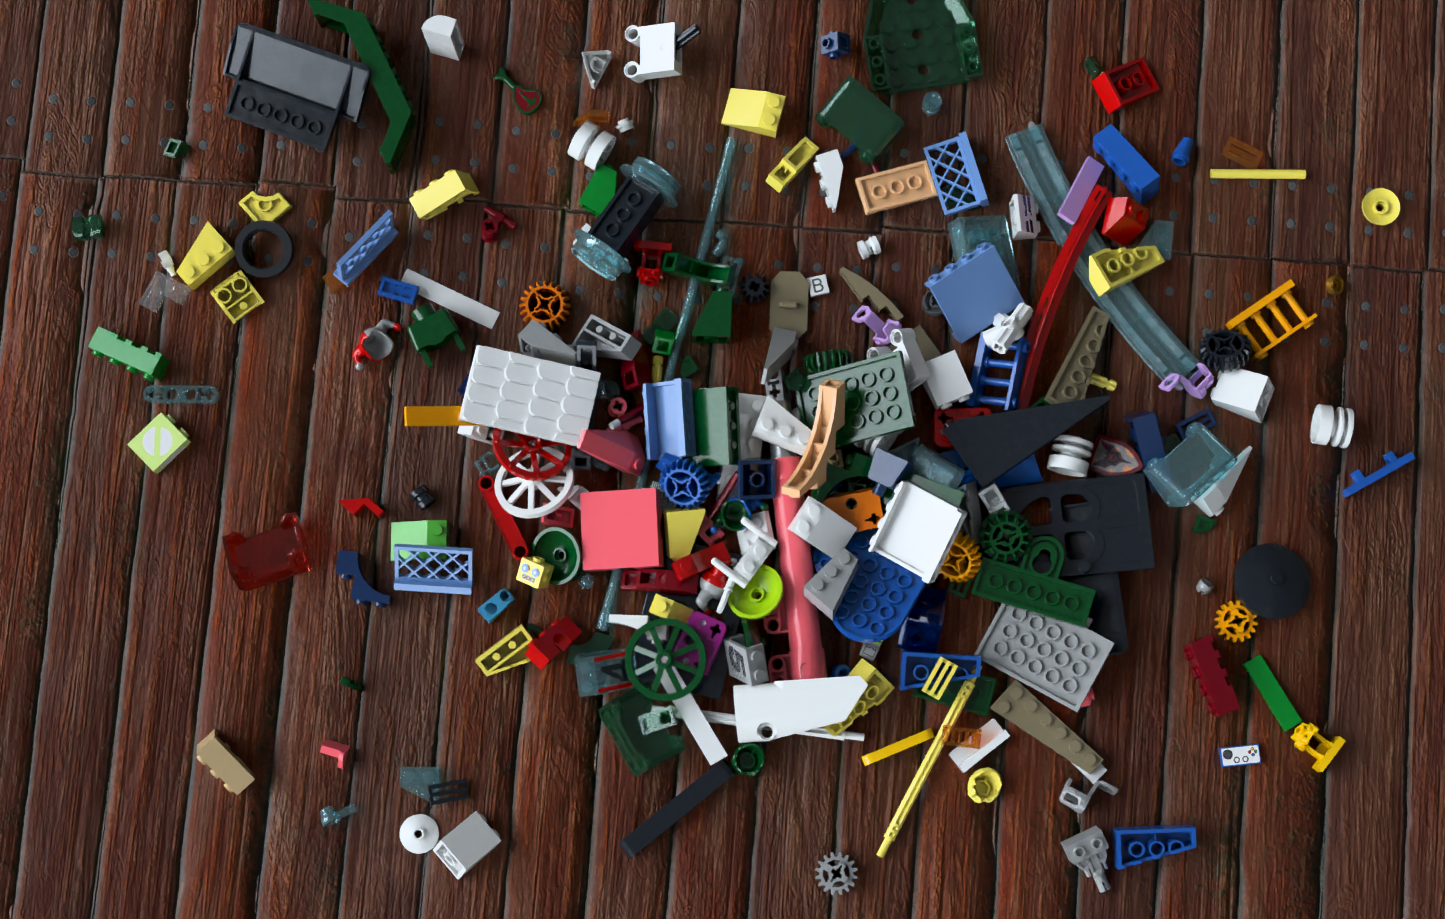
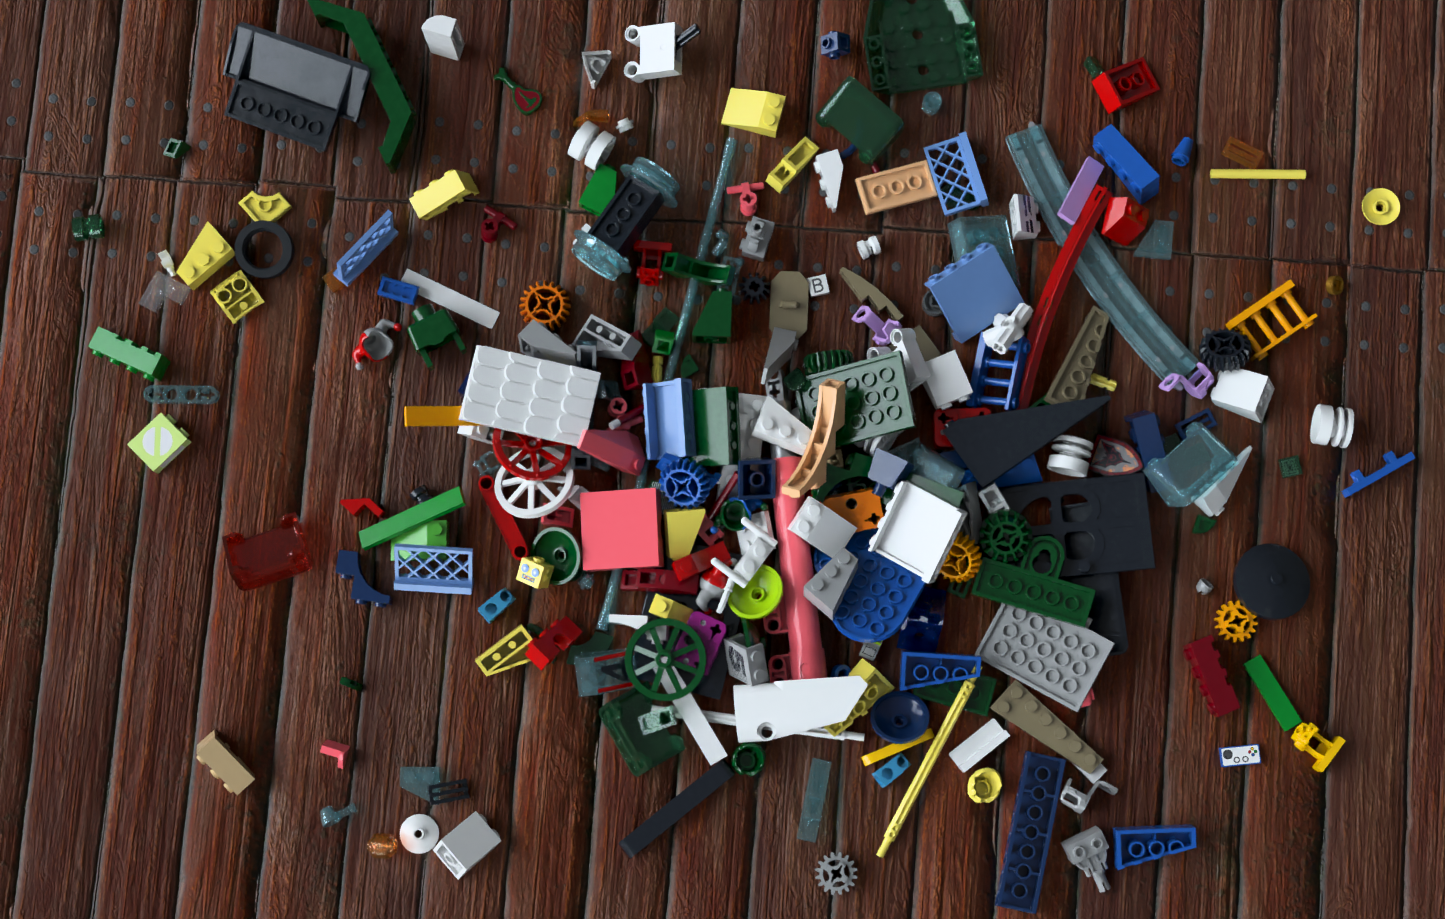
(382, 845): none -> clear orange head
(412, 518): none -> green tile
(747, 199): none -> coral piece
(757, 239): none -> light grey brick
(813, 800): none -> clear light blue slope
(891, 770): none -> dark azure leg
(903, 709): none -> dark blue dish
(931, 692): light yellow tile -> none
(975, 741): clear orange slope -> none
(1030, 832): none -> dark blue tile
(1117, 267): light yellow wedge -> none
(1290, 466): none -> clear green tile

